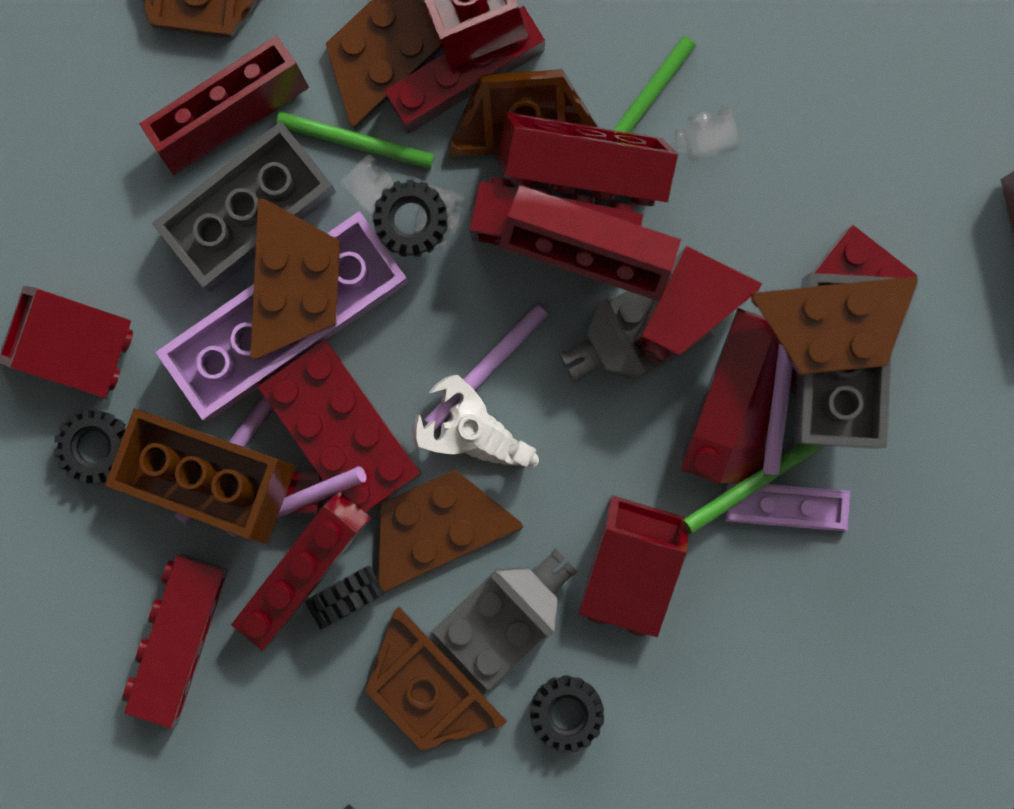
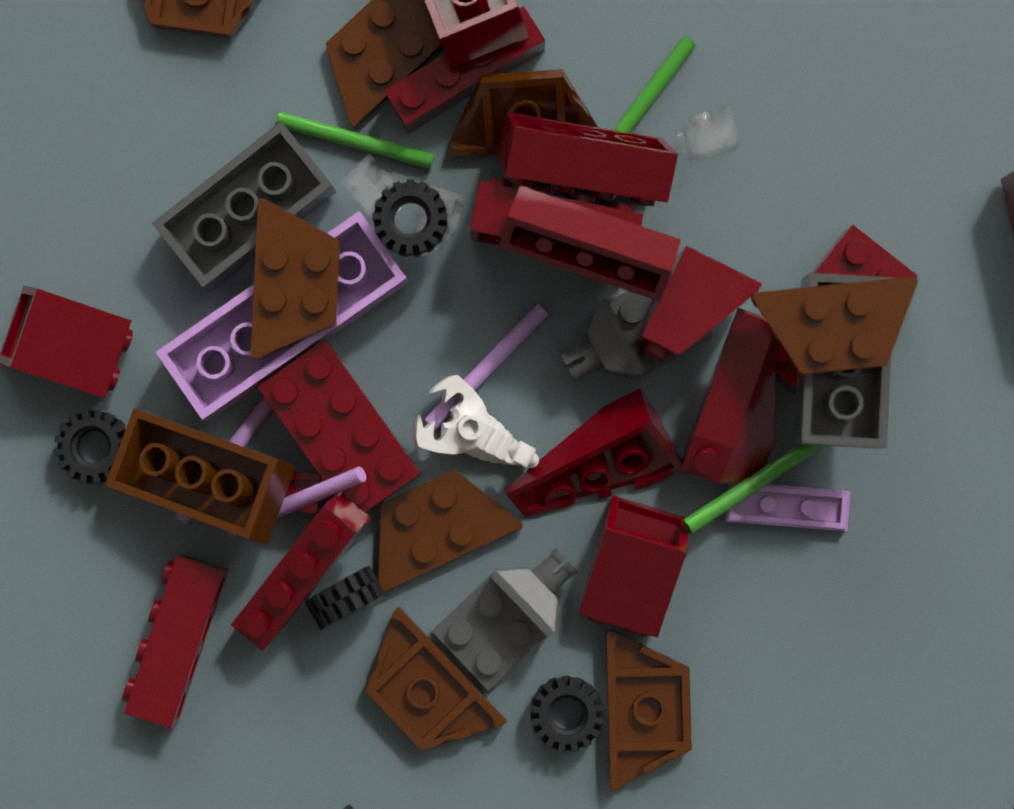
(224, 105): dark red brick -> none
(607, 452): none -> dark red wedge
(645, 708): none -> reddish brown wing
(778, 413): lavender bar -> none

